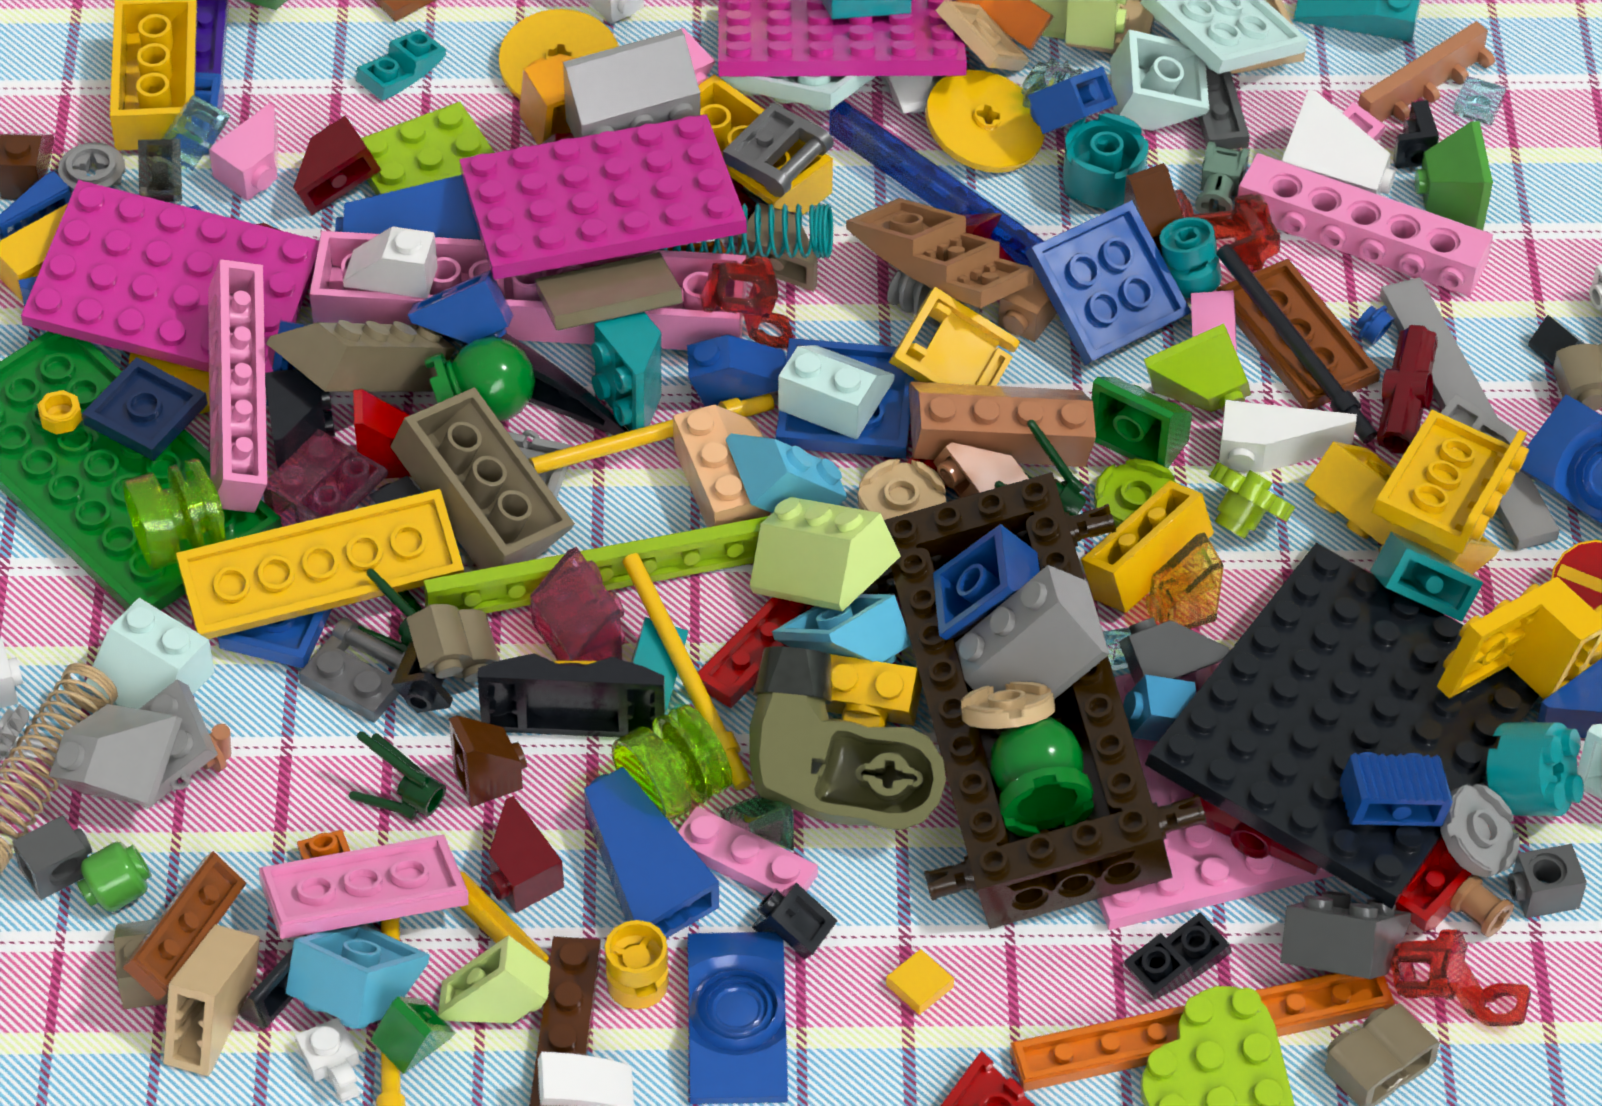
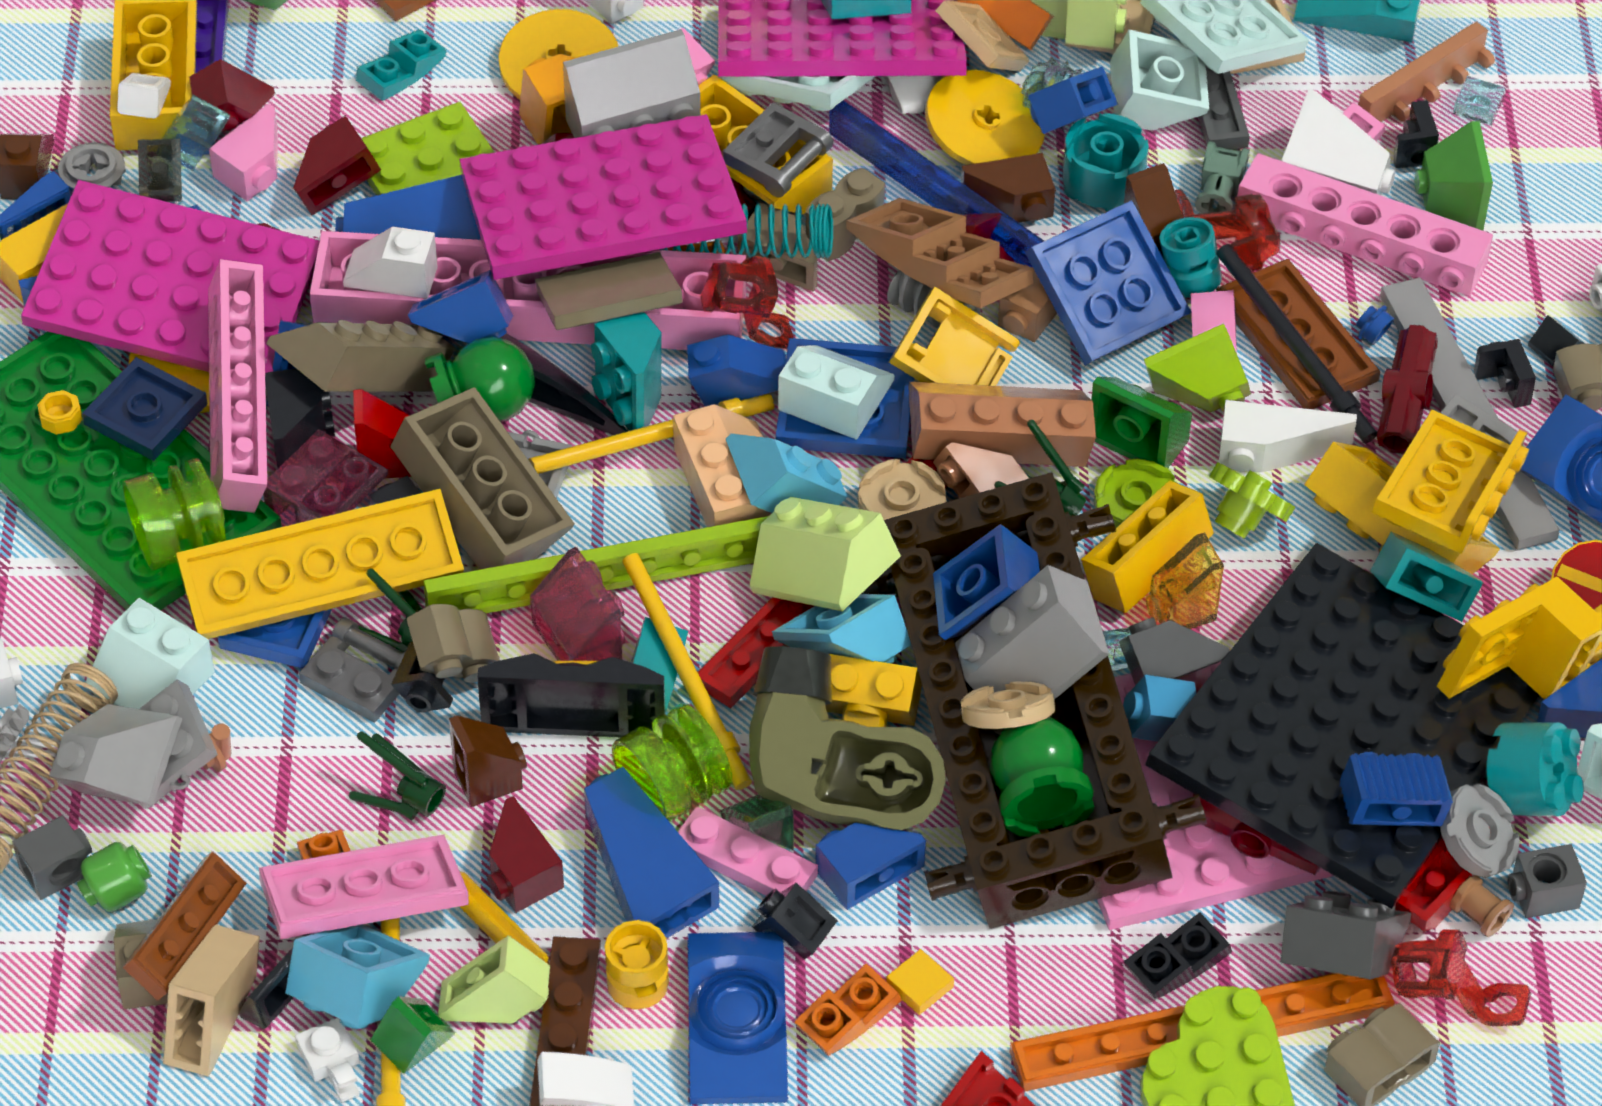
(142, 95): none -> white slope
(231, 91): none -> dark red slope
(849, 1012): none -> orange slope
(853, 196): none -> dark tan brick
(867, 860): none -> blue slope
(1014, 185): none -> reddish brown slope
(1511, 367): none -> black bracket

